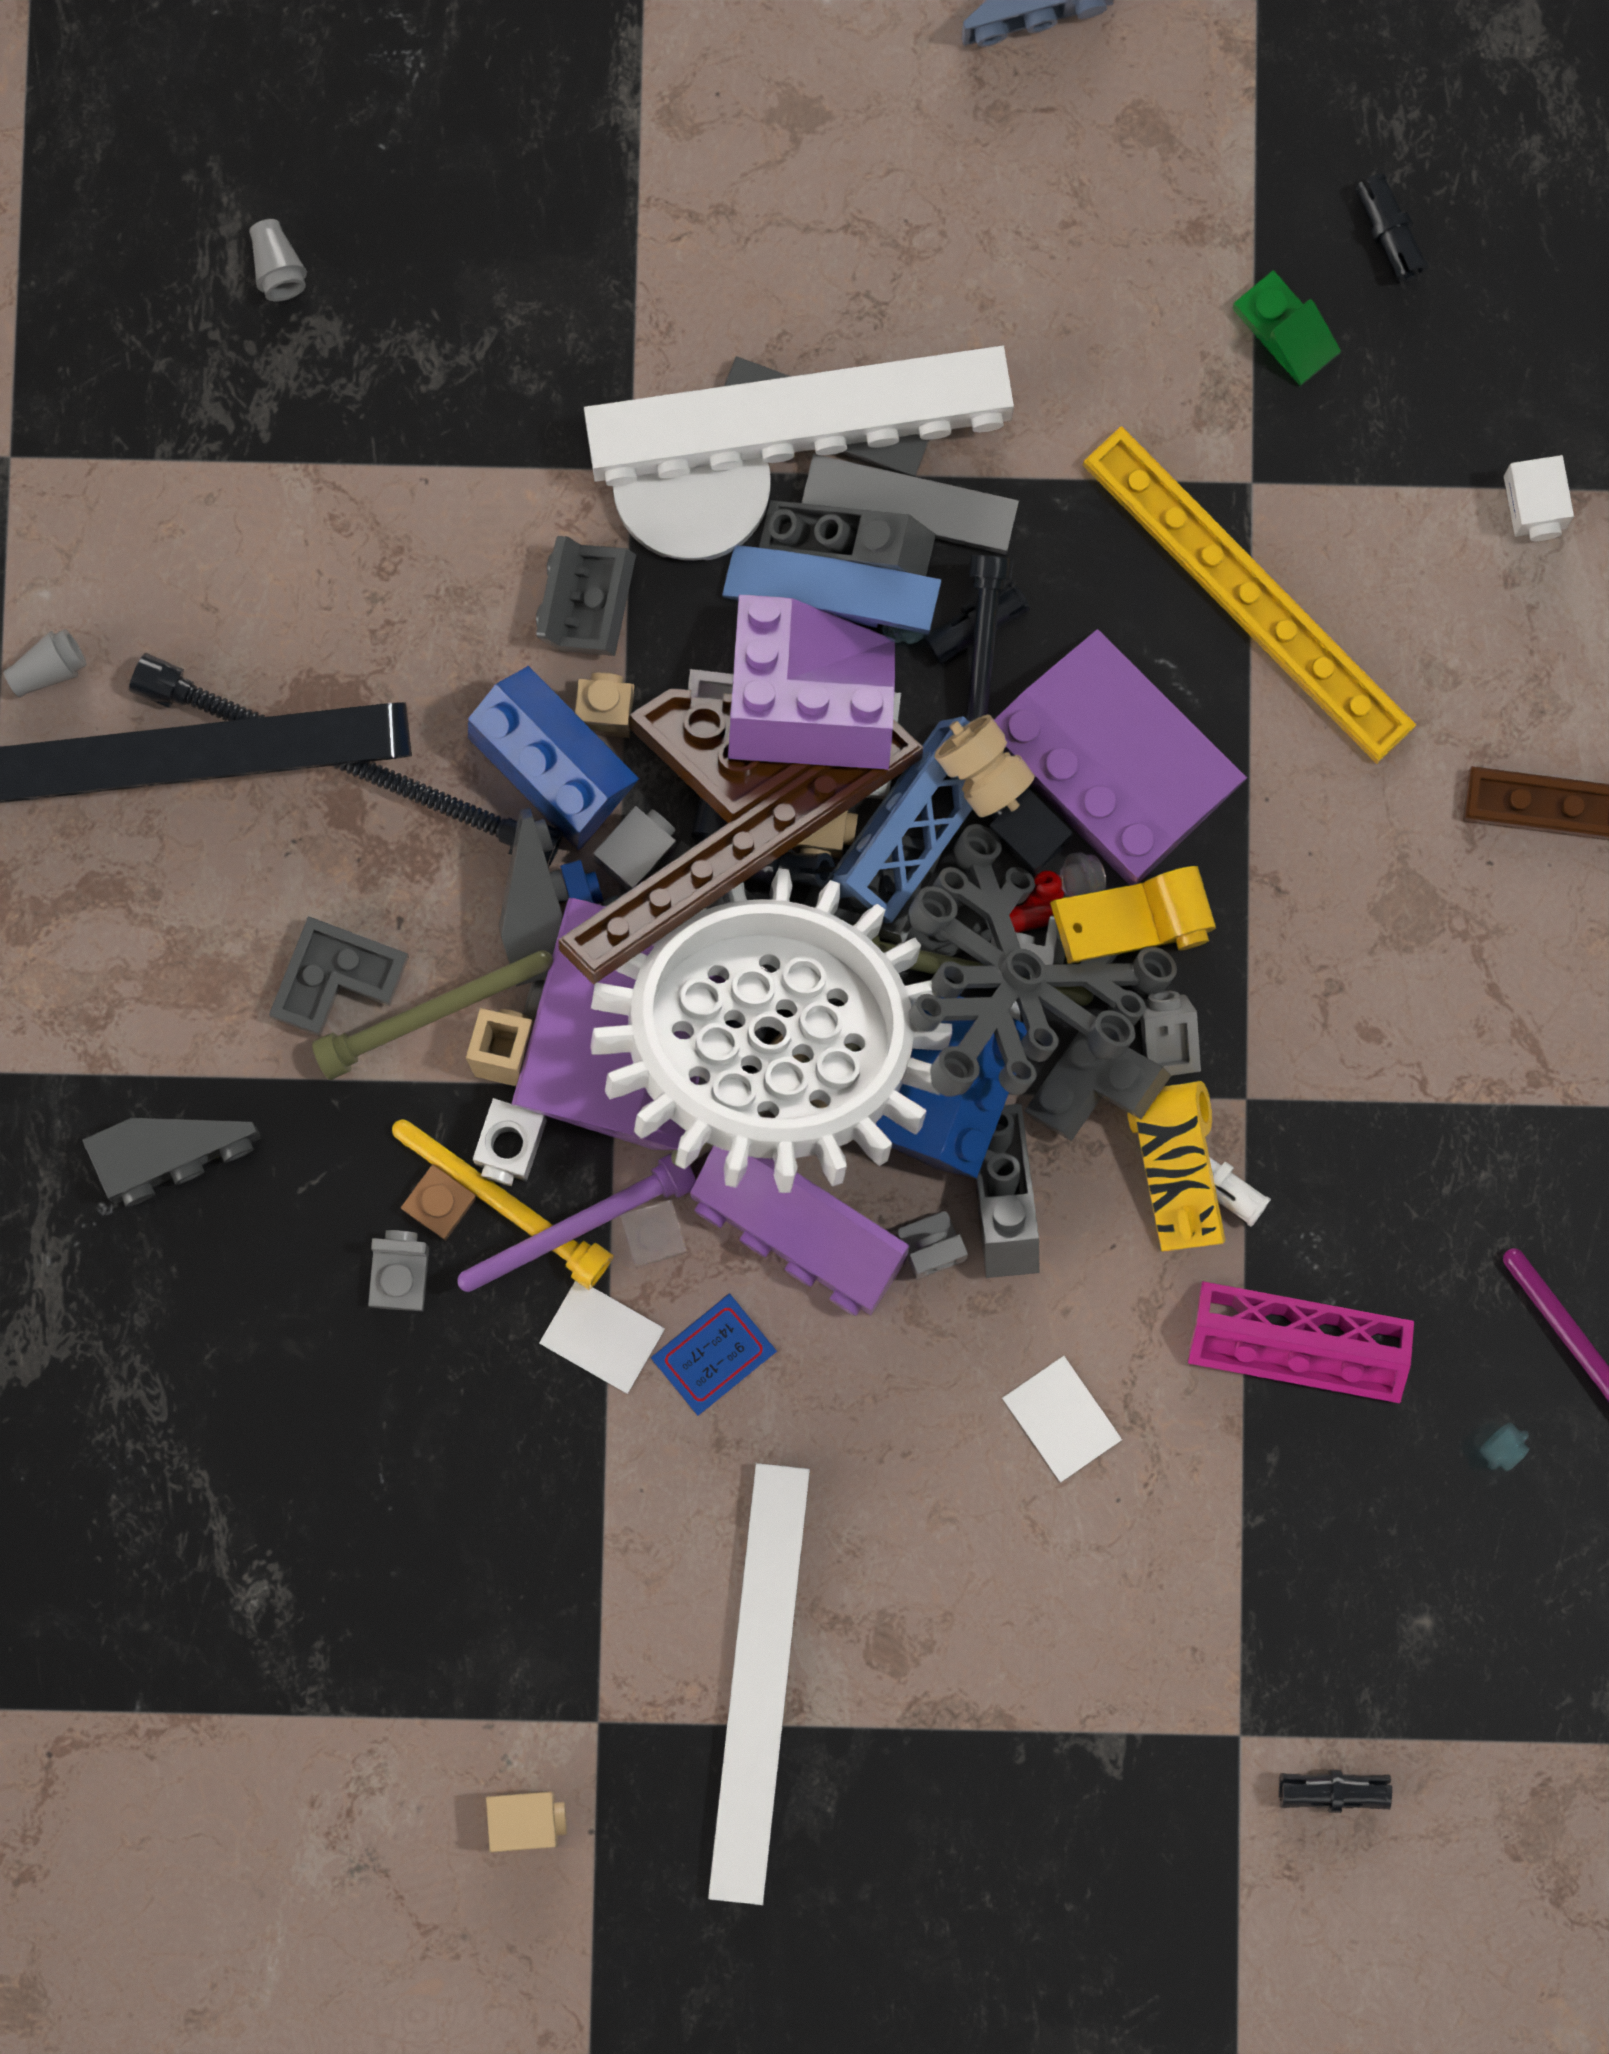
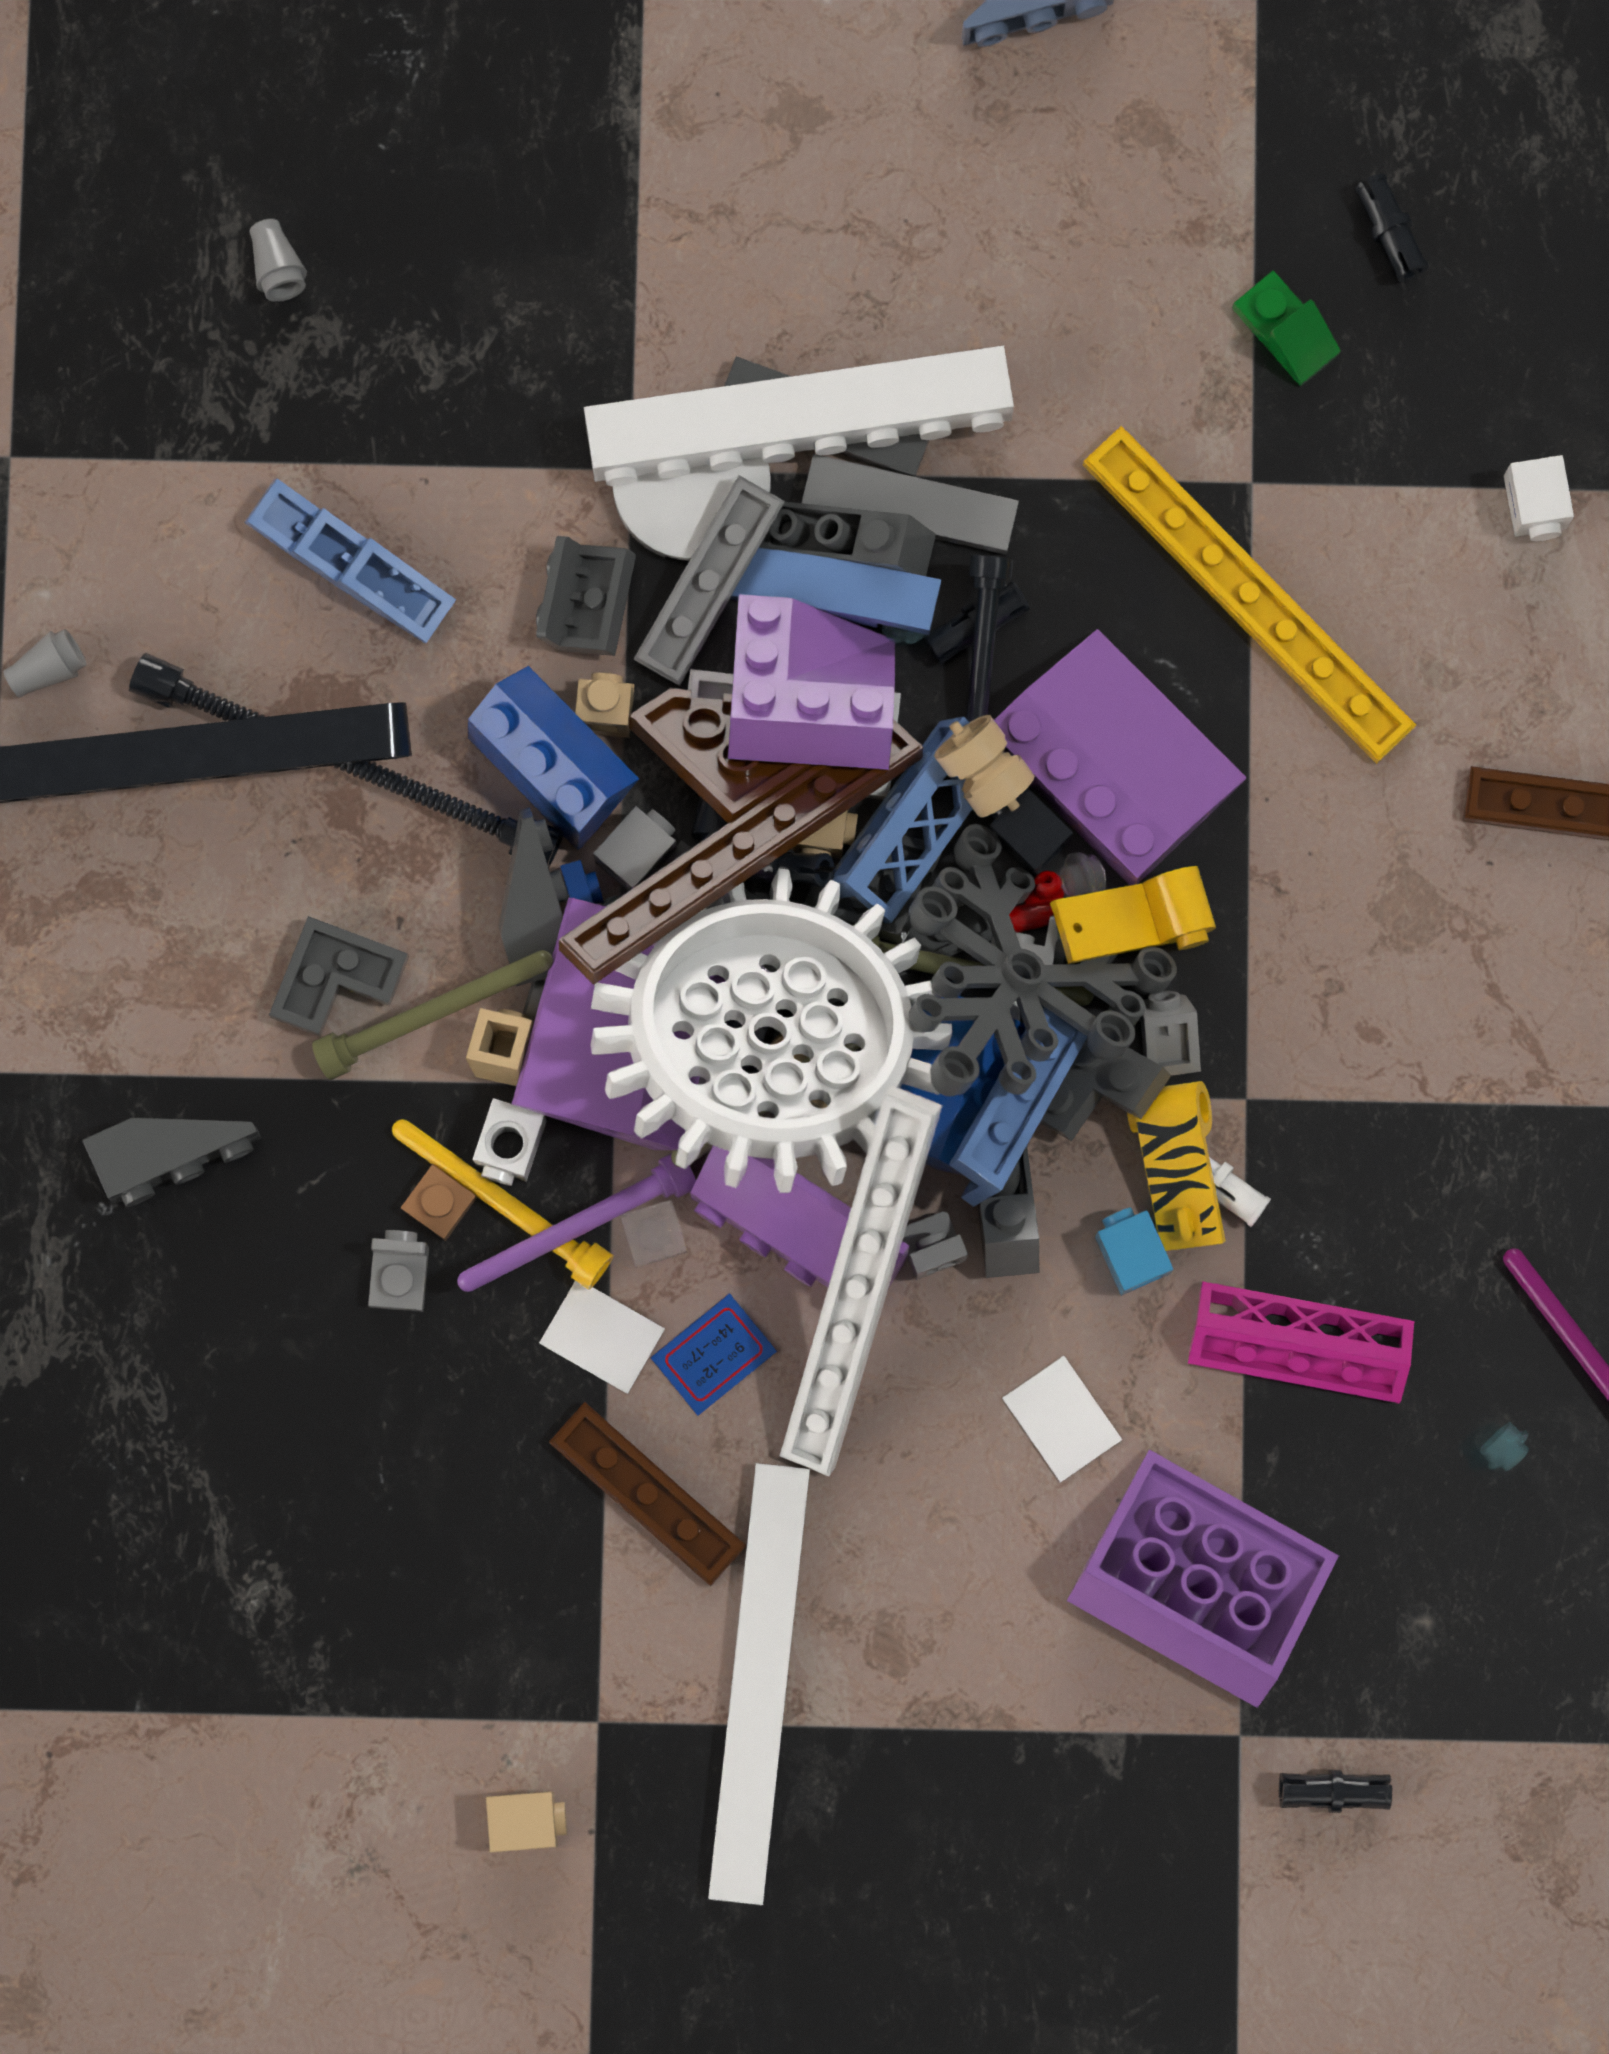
(350, 561): none -> medium blue slope
(647, 1494): none -> reddish brown tile
(709, 580): none -> light grey tile
(860, 1279): none -> white tile
(1009, 1120): none -> medium blue fence
(1133, 1250): none -> dark azure brick
(1203, 1579): none -> medium lavender slope

